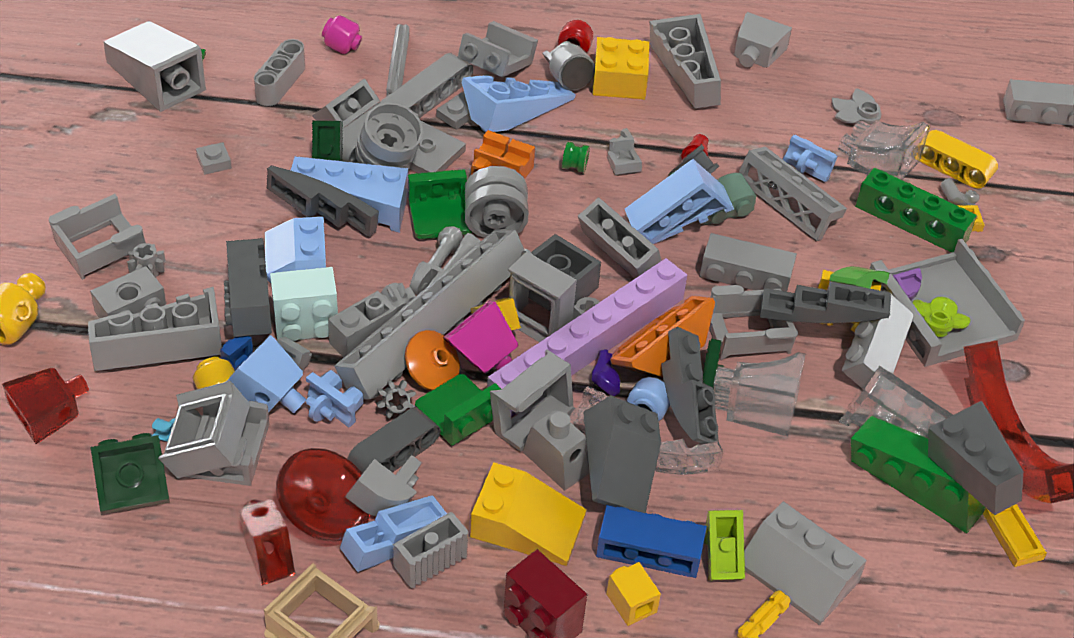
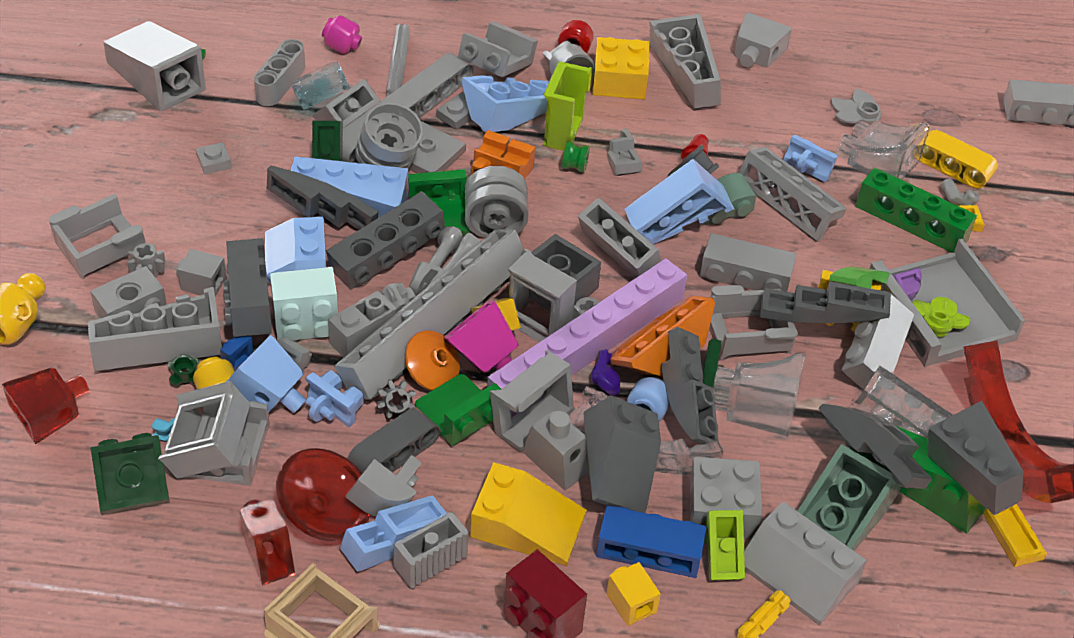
(180, 364): none -> dark green plate
(201, 271): none -> light grey brick
(320, 85): none -> clear light blue torso
(386, 240): none -> dark grey brick
(567, 107): none -> lime piece
(726, 486): none -> light grey brick
(850, 497): none -> sand green slope
(882, 439): none -> dark grey slope

